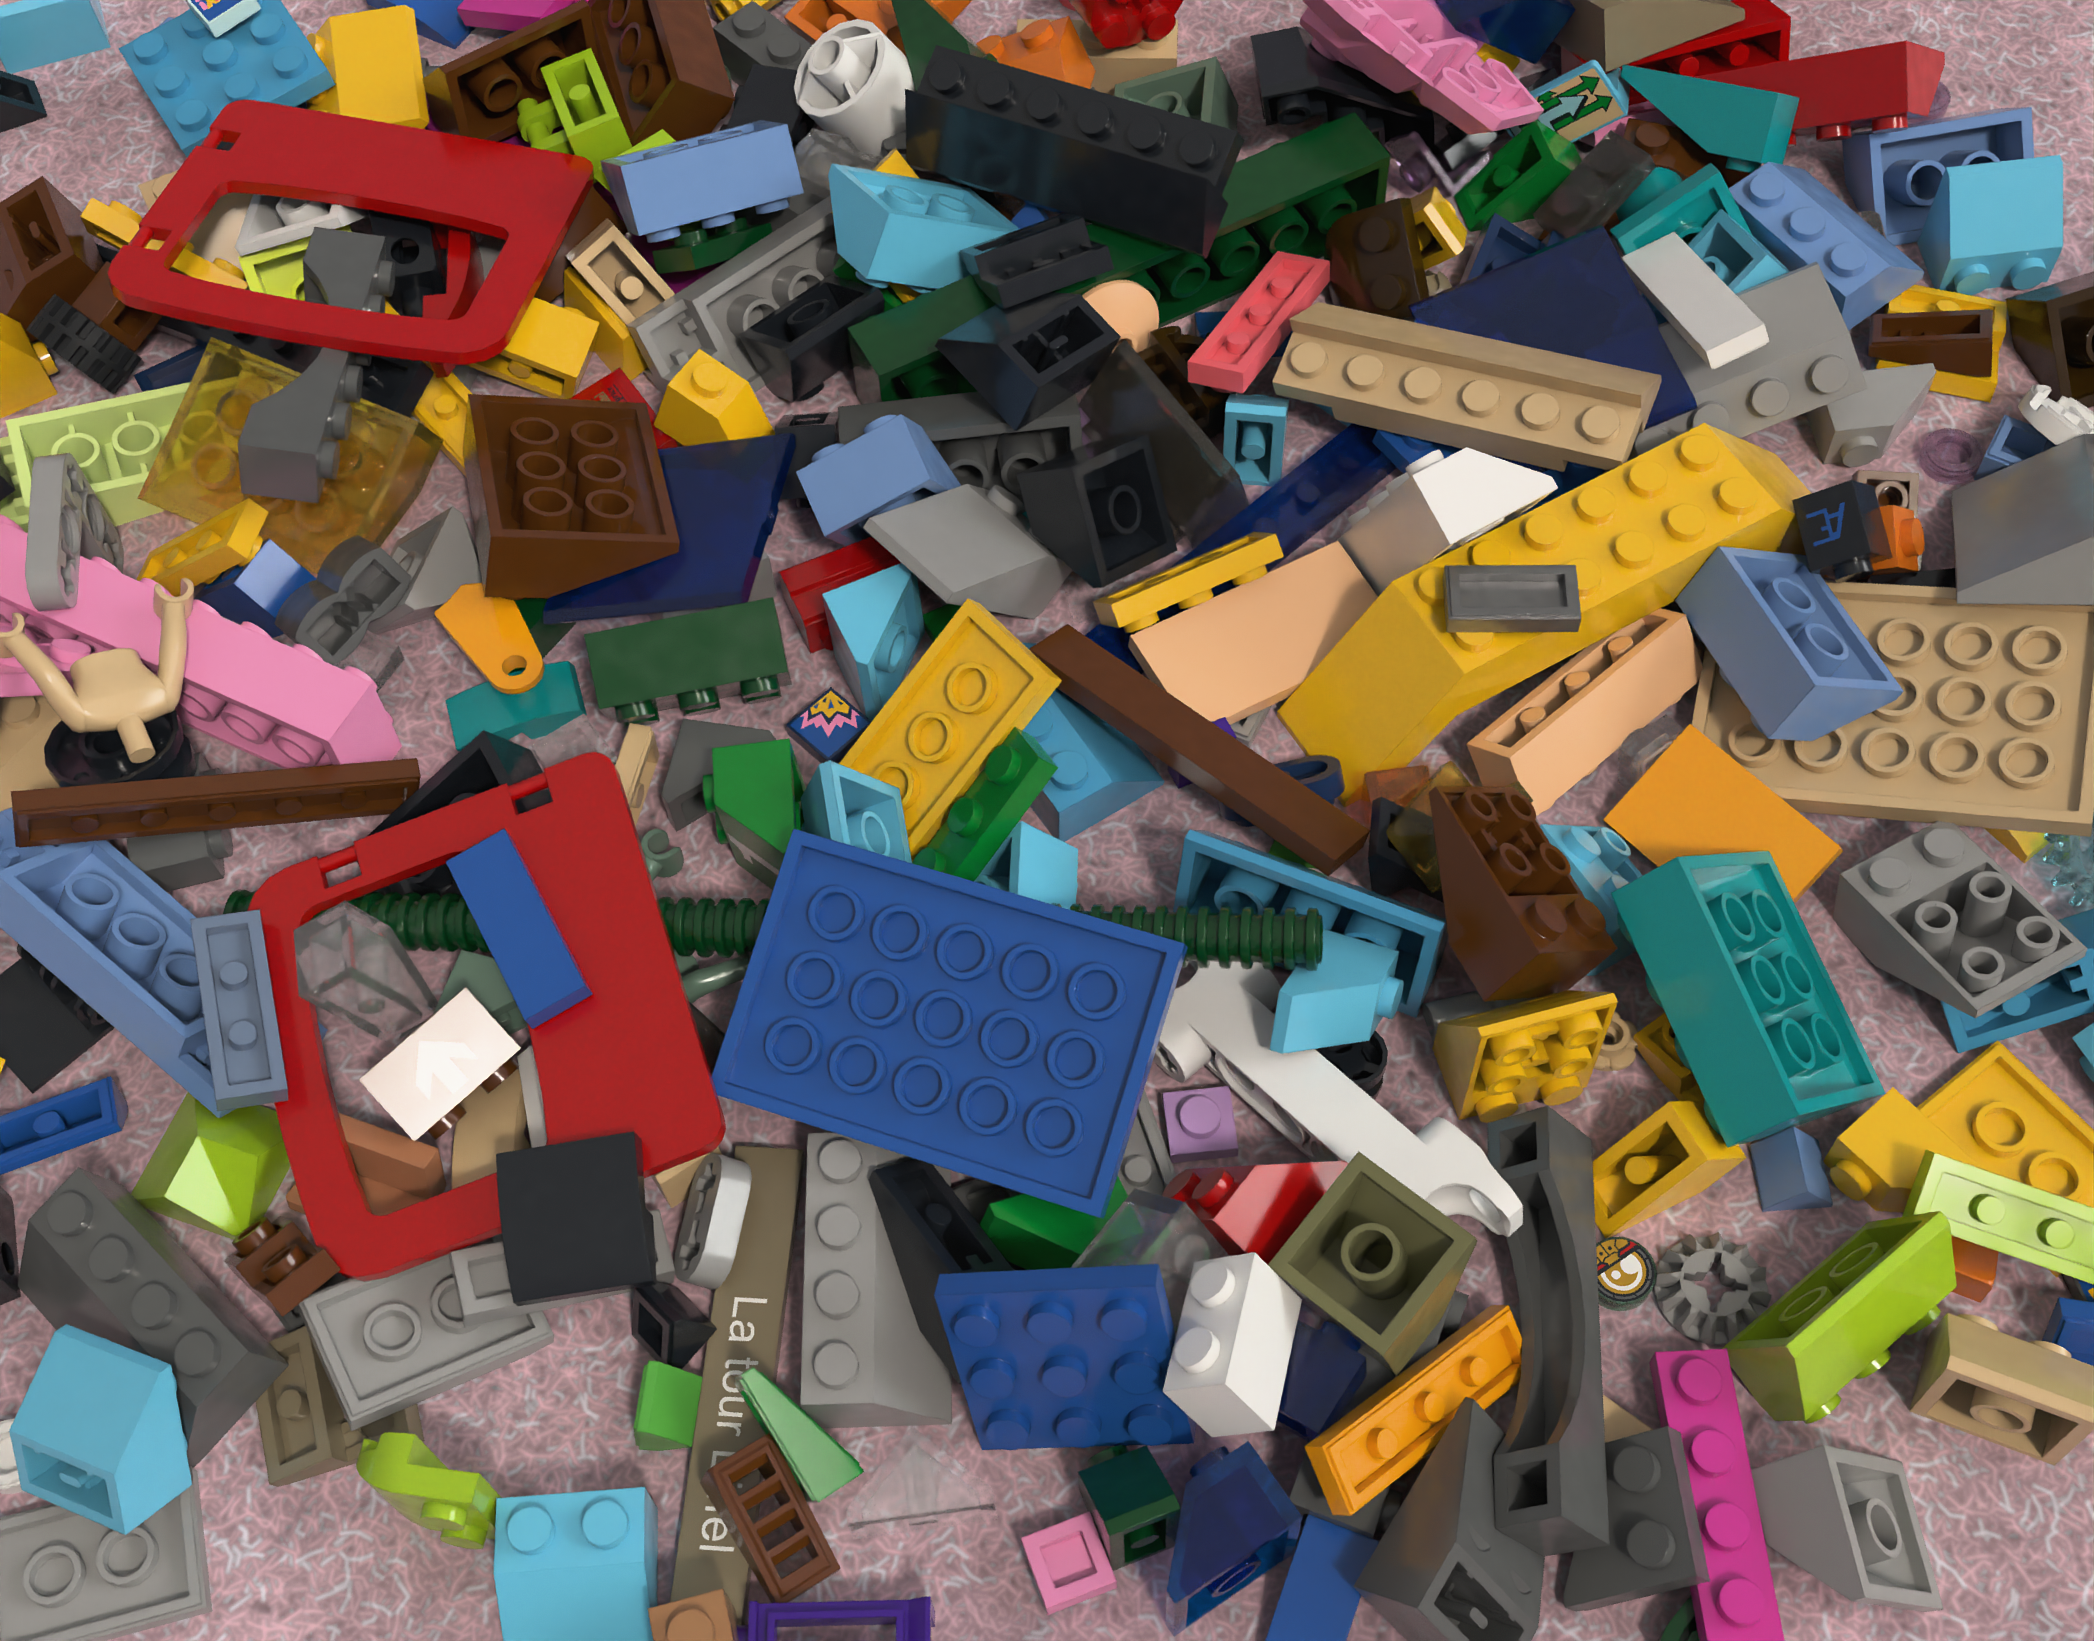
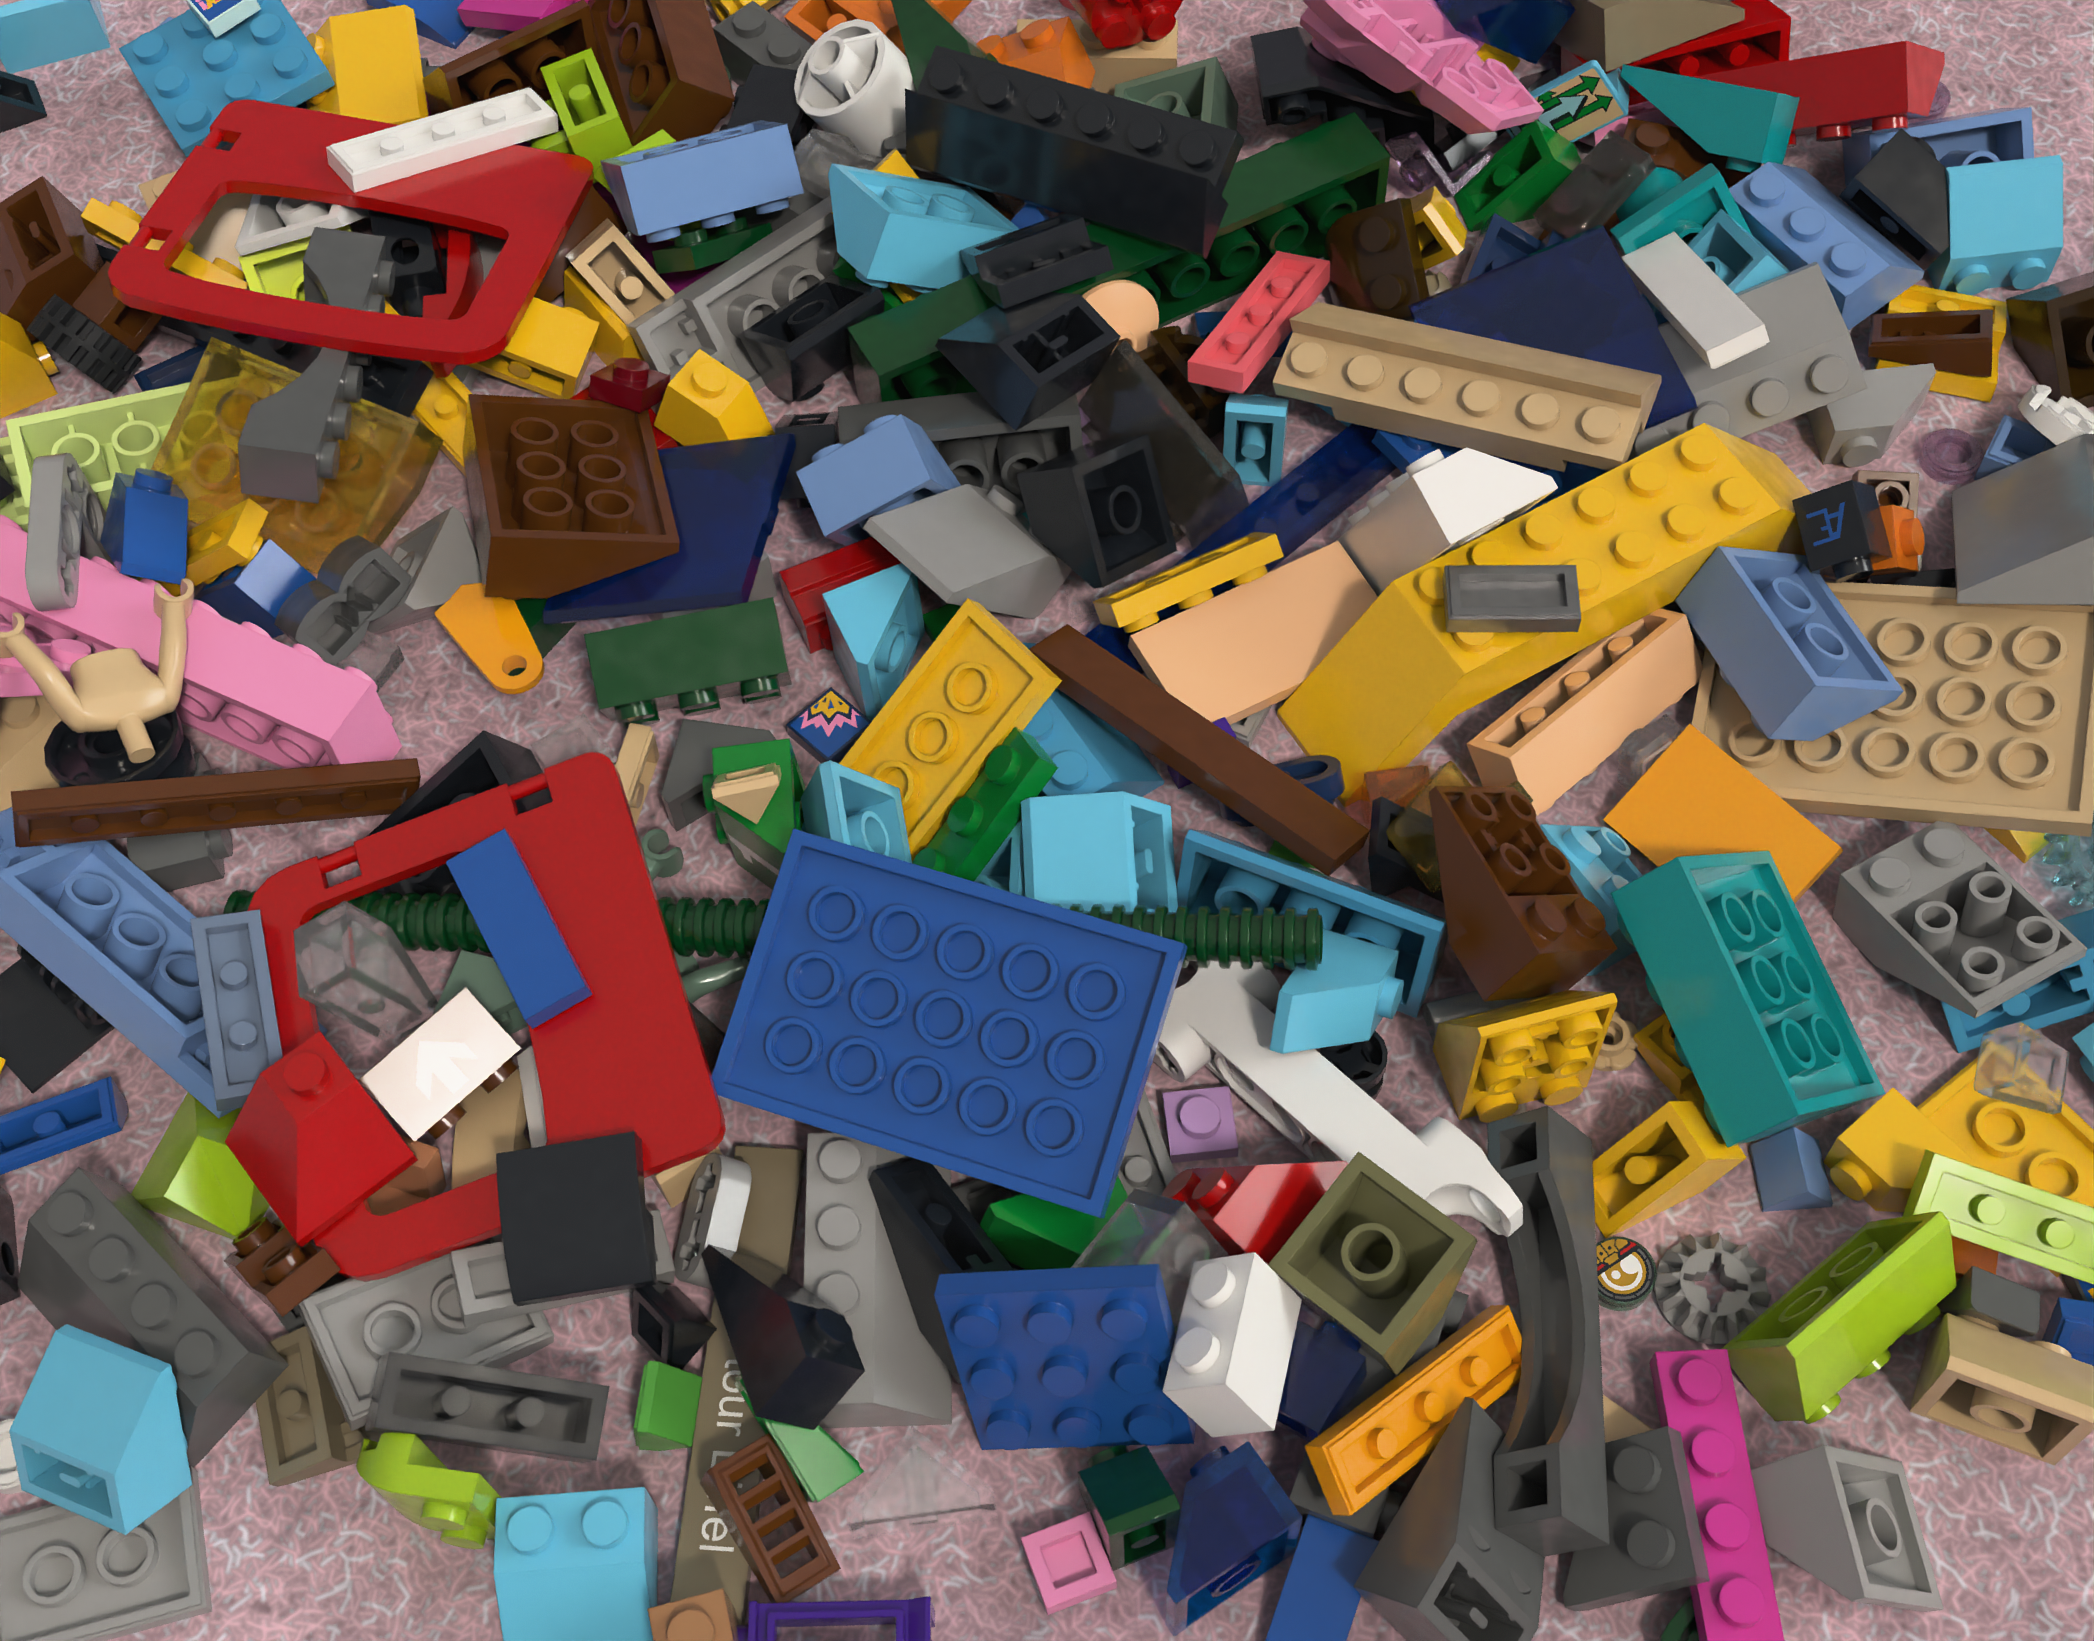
(147, 526): none -> blue slope
(315, 1139): none -> red slope
(441, 139): none -> white tile
(487, 1407): none -> black brick
(535, 712): teal slope -> none
(629, 384): none -> dark red plate
(747, 790): none -> tan slope
(786, 1340): none -> black slope
(1099, 851): none -> medium azure slope
(1904, 198): none -> black slope
(1995, 1301): none -> dark grey slope
(2022, 1068): none -> clear slope

